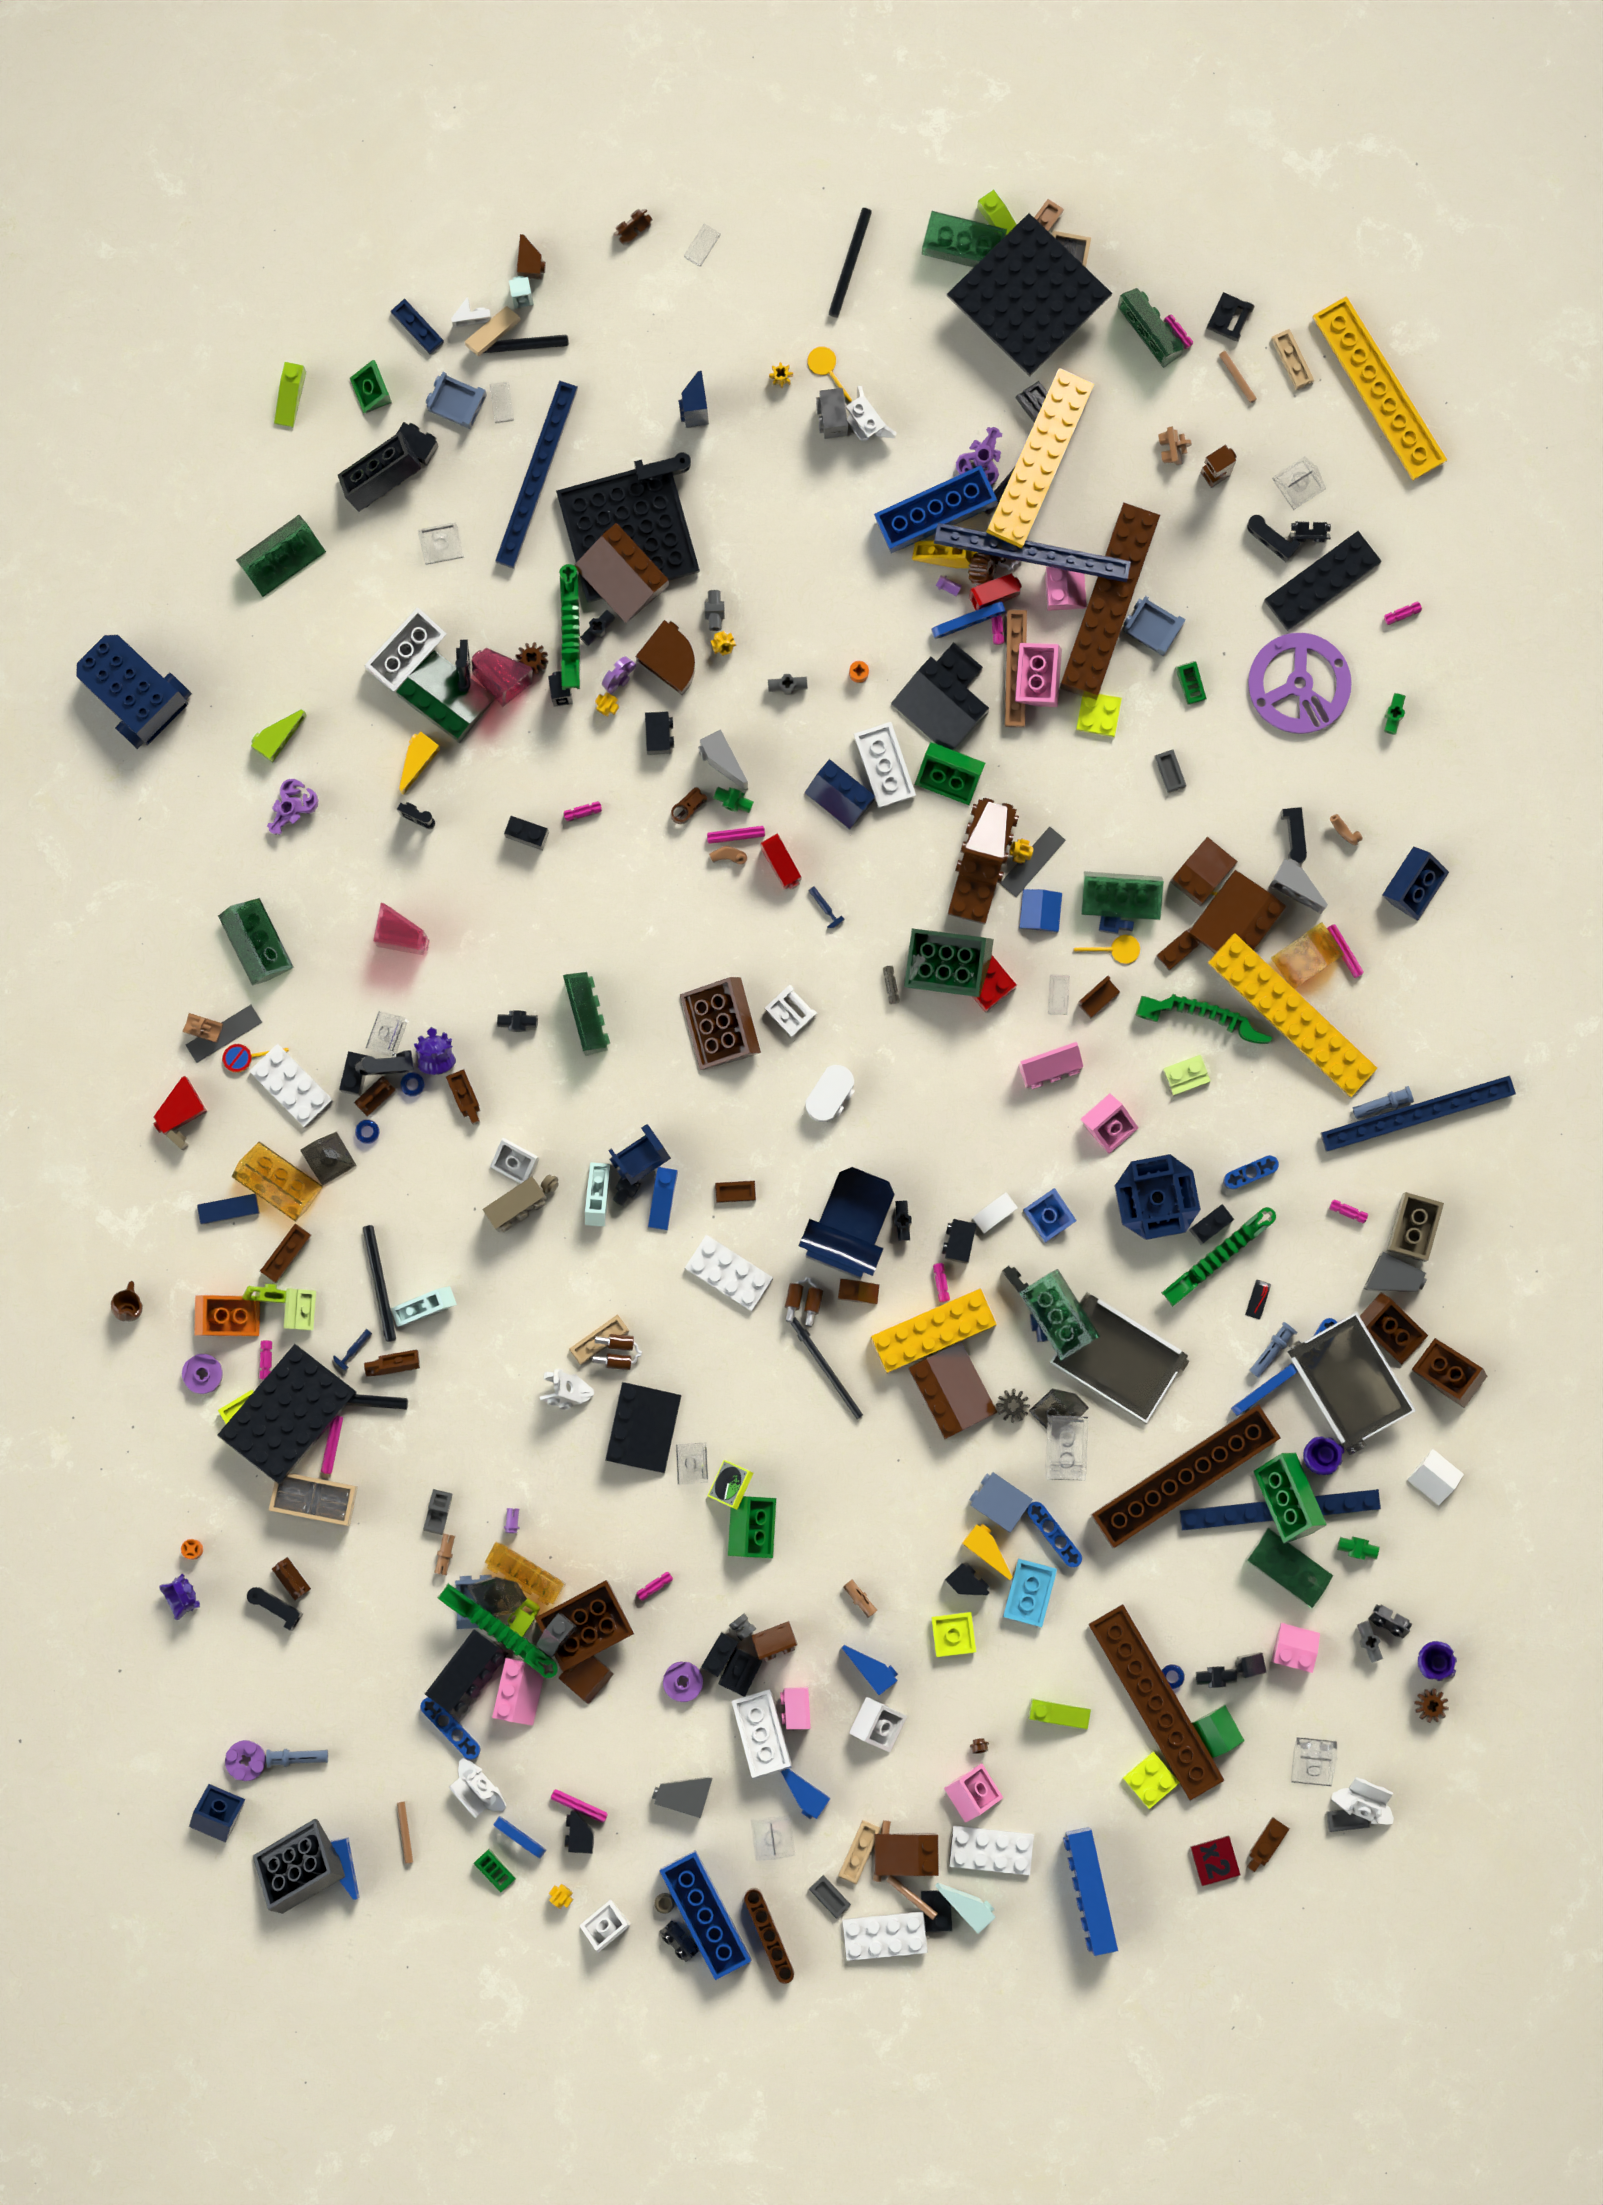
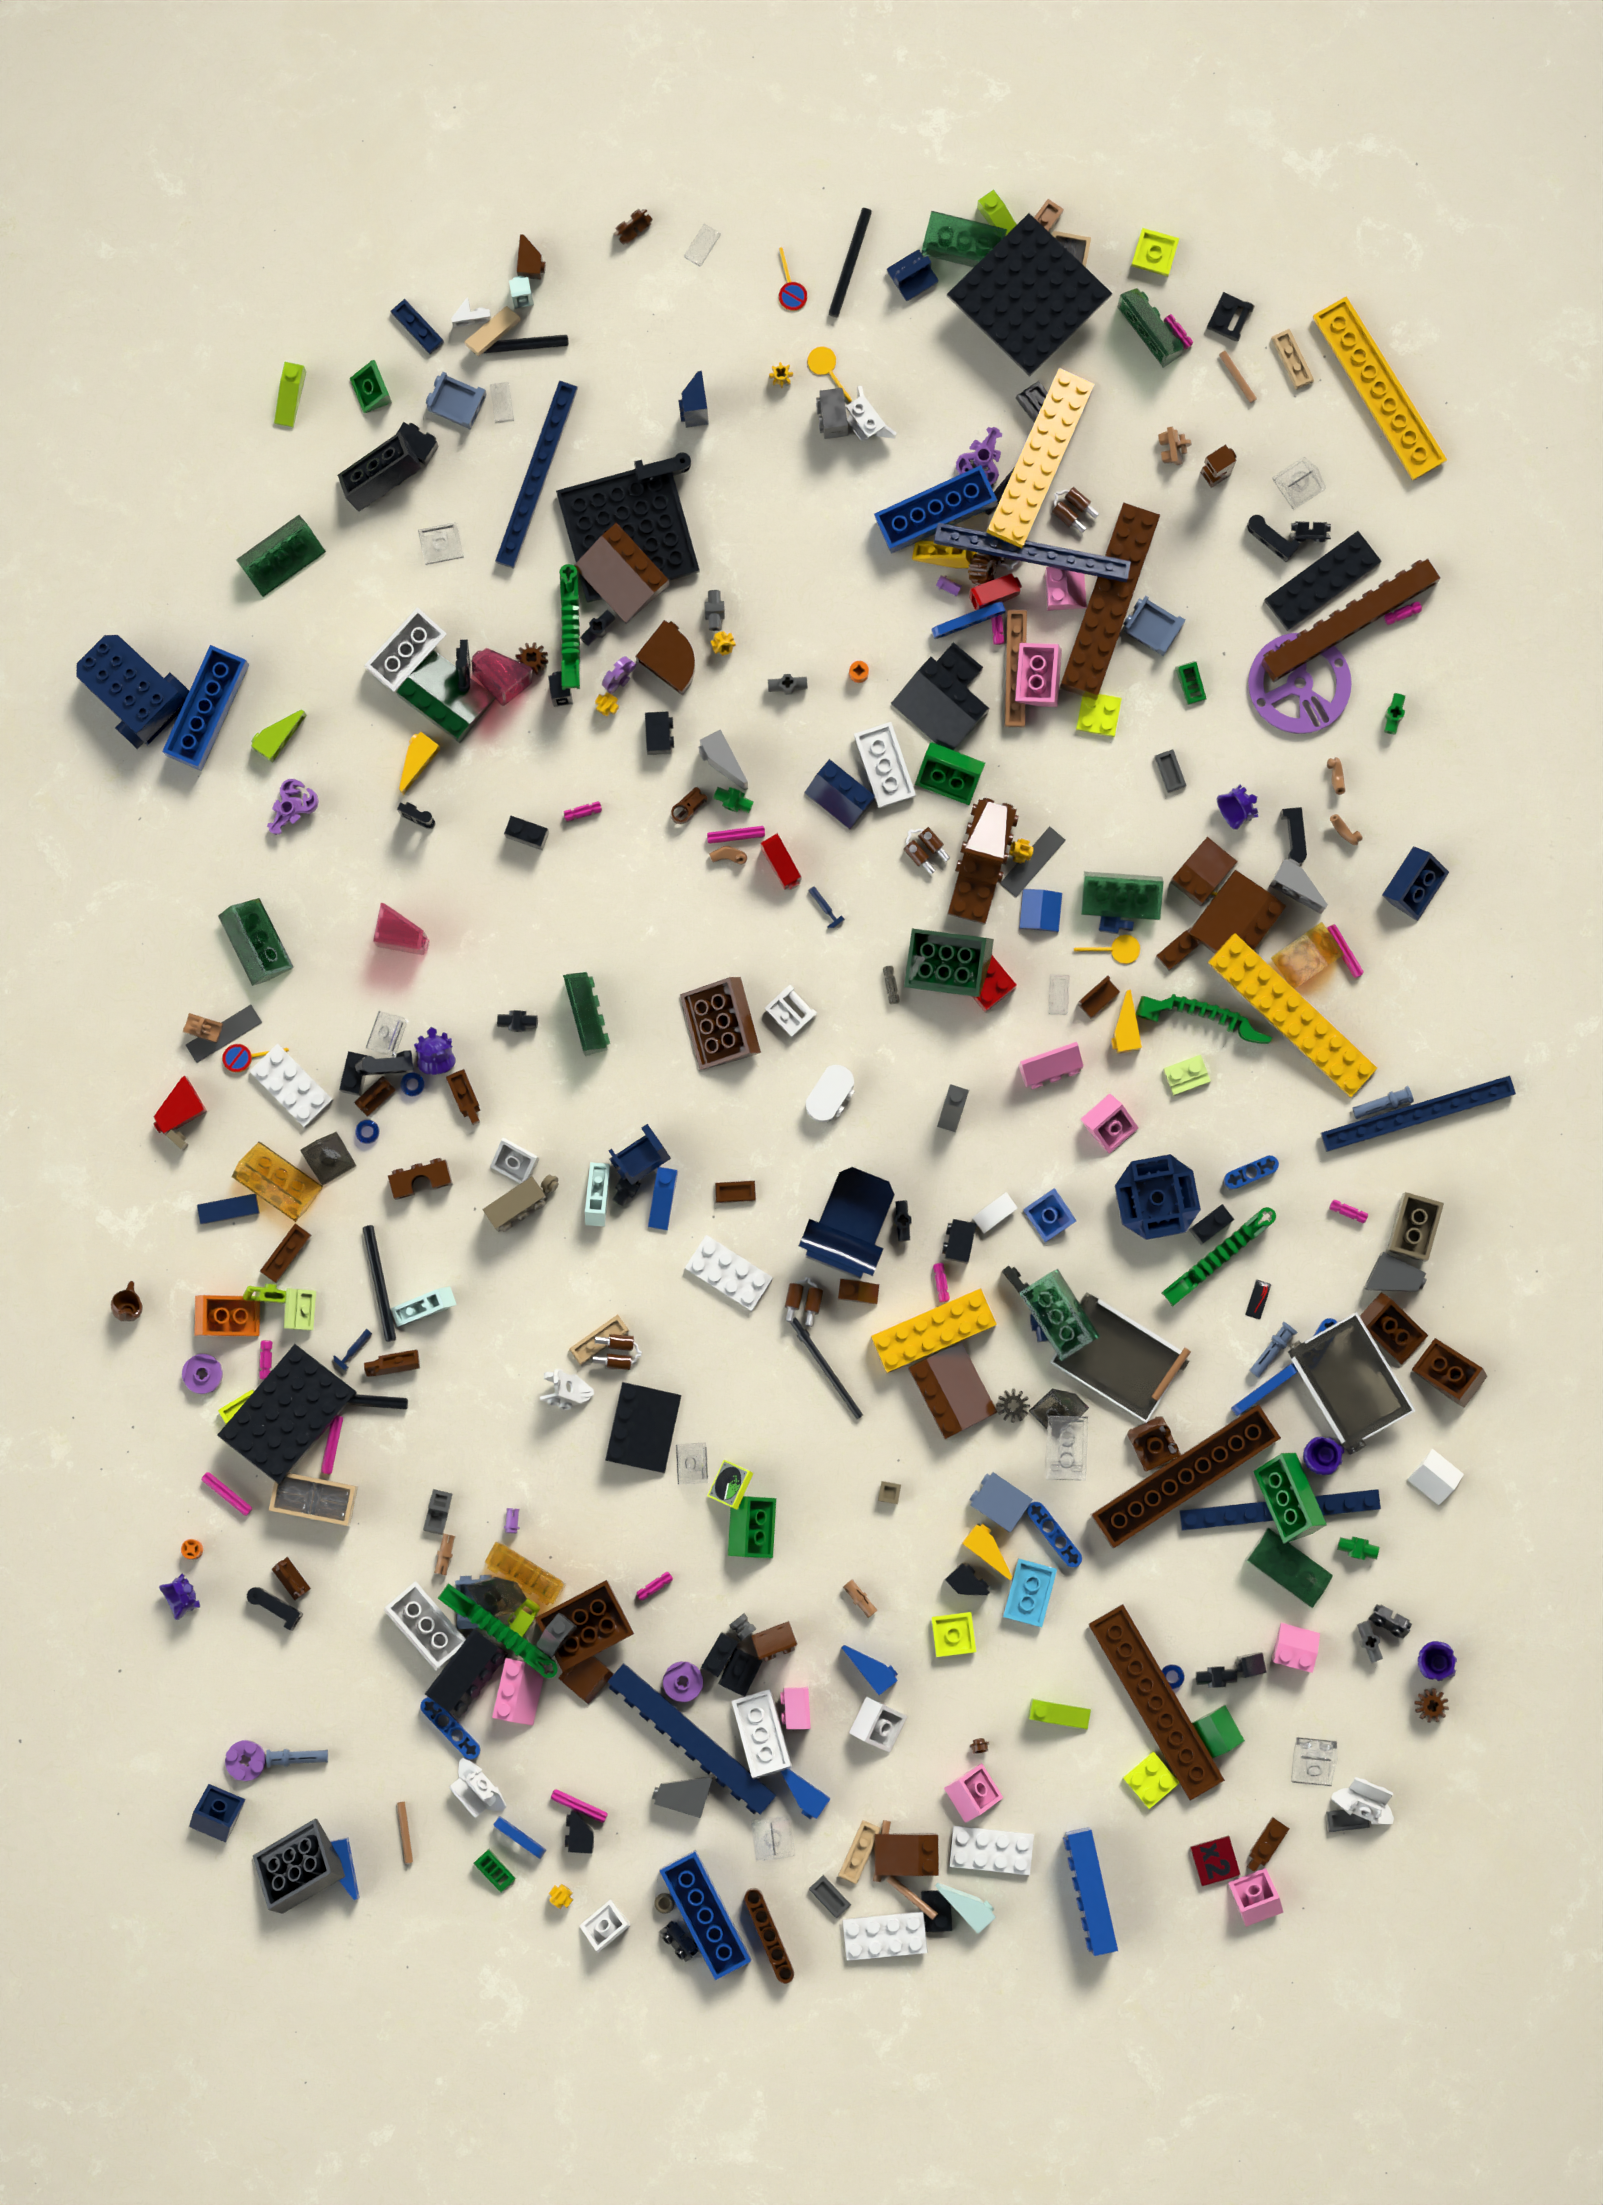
(205, 707): none -> blue brick
(226, 1493): none -> dark pink axle
(402, 1181): none -> reddish brown arch
(425, 1625): none -> white slope
(691, 1738): none -> dark blue brick
(792, 294): none -> piece
(889, 1492): none -> dark tan plate
(912, 275): none -> dark blue bracket
(932, 842): none -> reddish brown piece
(953, 1108): none -> dark grey slope
(1066, 514): none -> reddish brown piece
(1126, 1031): none -> yellow slope
(1153, 1443): none -> reddish brown slope
(1155, 252): none -> neon yellow plate
(1170, 1374): none -> medium nougat bar
(1237, 807): none -> dark purple hair
(1256, 1897): none -> bright pink slope
(1337, 775): none -> medium nougat arm
(1350, 620): none -> reddish brown brick

